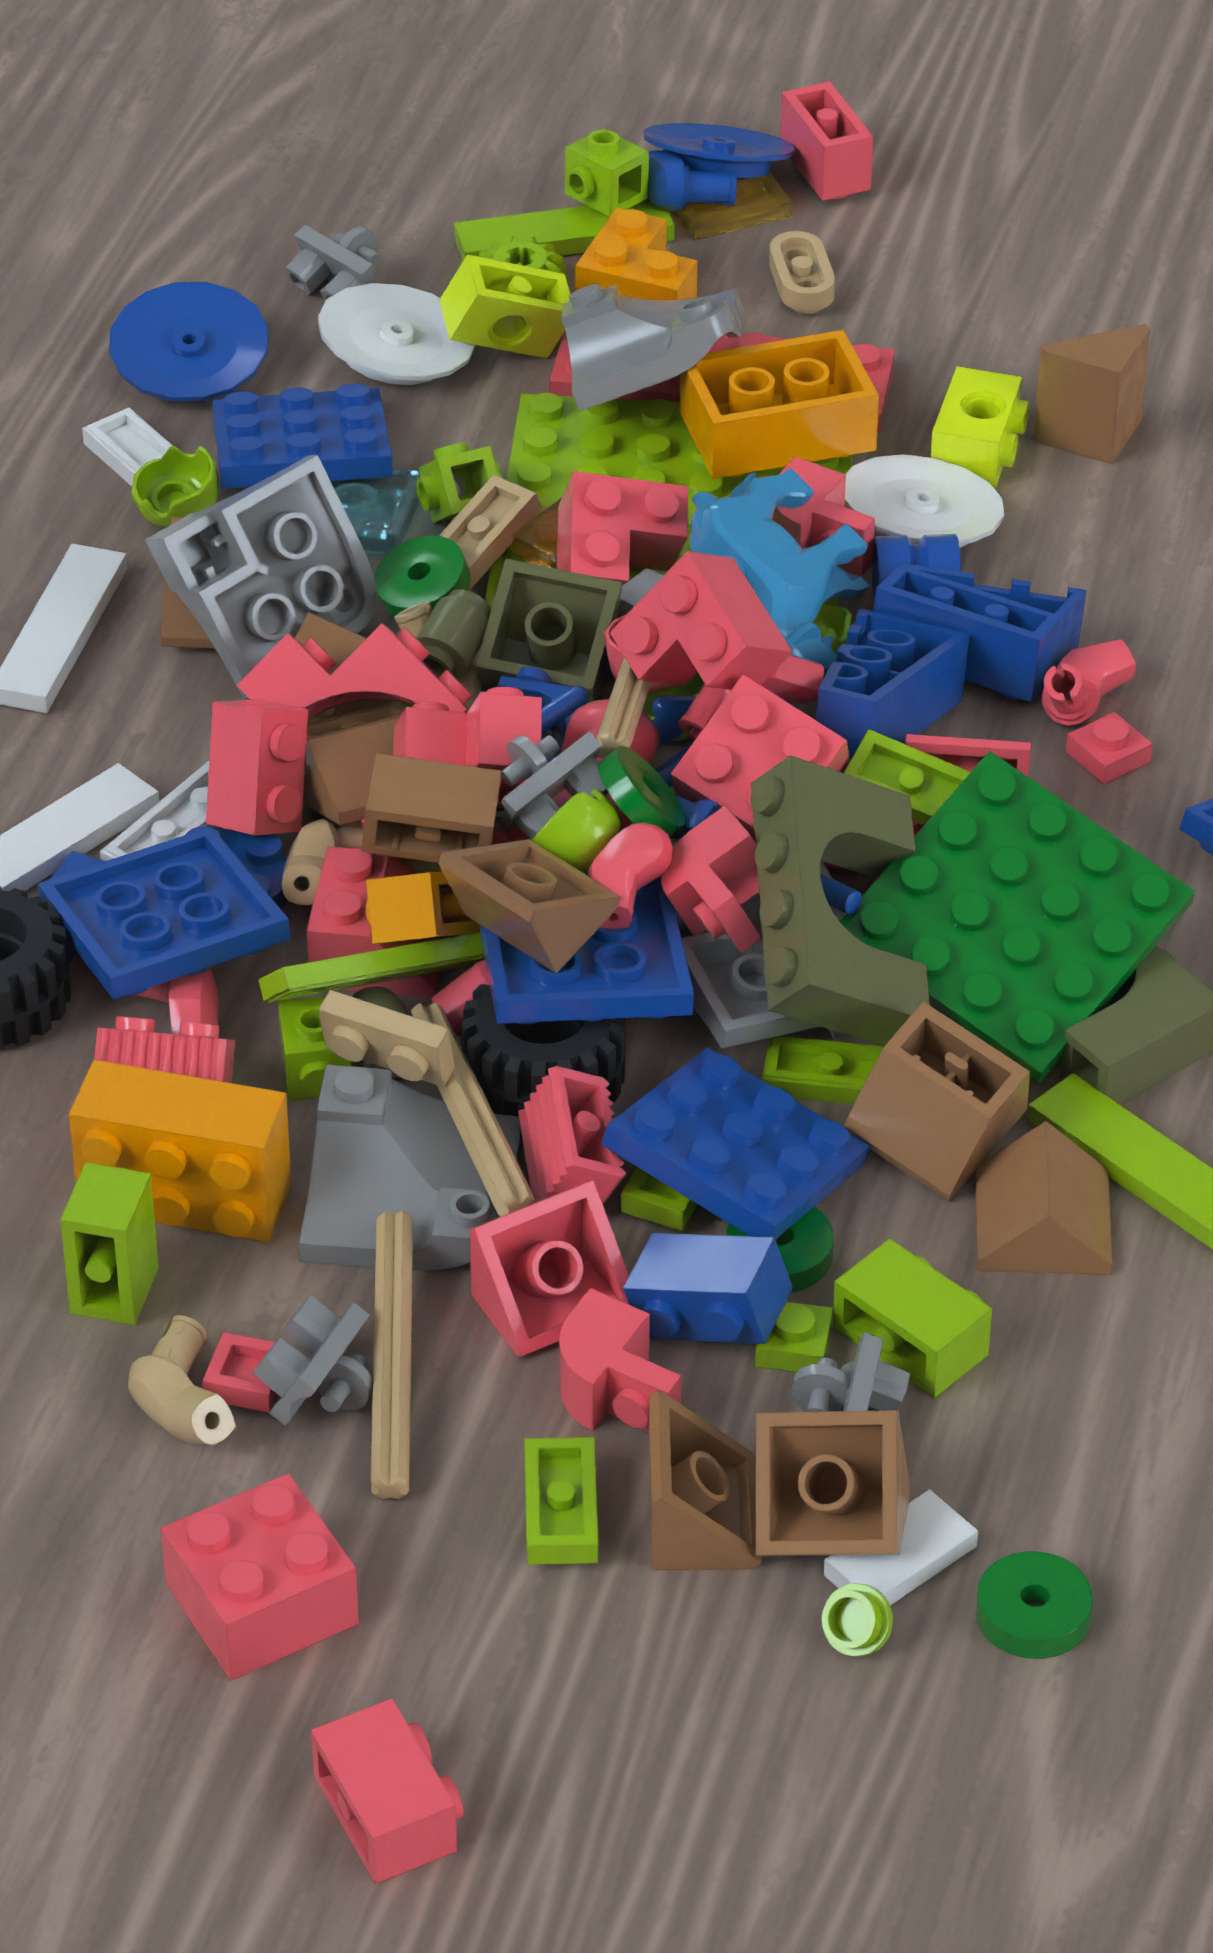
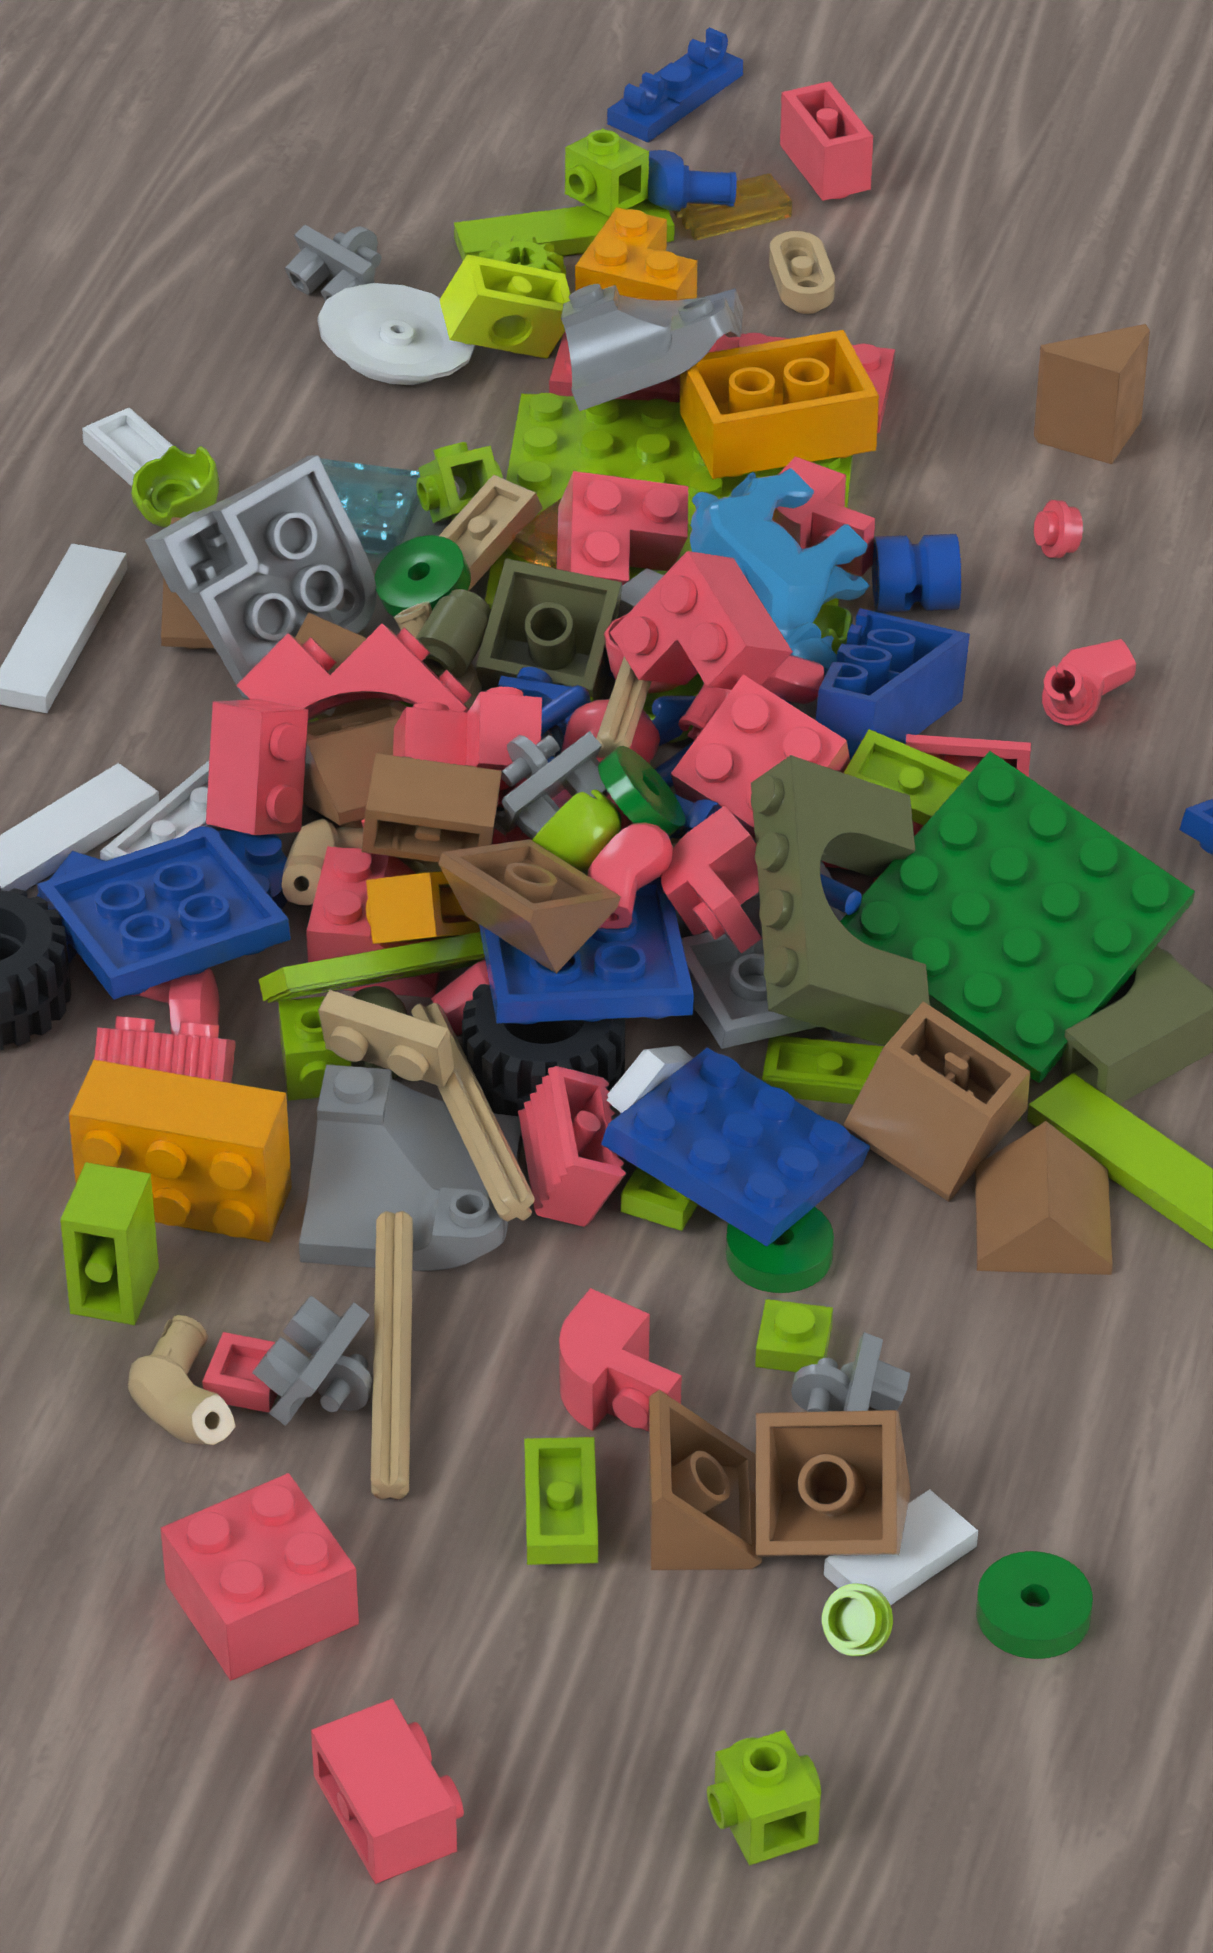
(188, 341): blue piece -> none
(272, 432): blue plate -> none
(541, 1263): coral slope -> none
(645, 1074): none -> white tile
(676, 88): none -> blue plate
(710, 1287): blue brick -> none
(720, 147): blue piece -> none
(766, 1796): none -> lime brick
(918, 1312): lime brick -> none
(923, 498): white piece -> none
(980, 422): neon yellow brick -> none
(1010, 630): blue wedge -> none
(1058, 529): none -> coral plate
(1109, 748): coral plate -> none

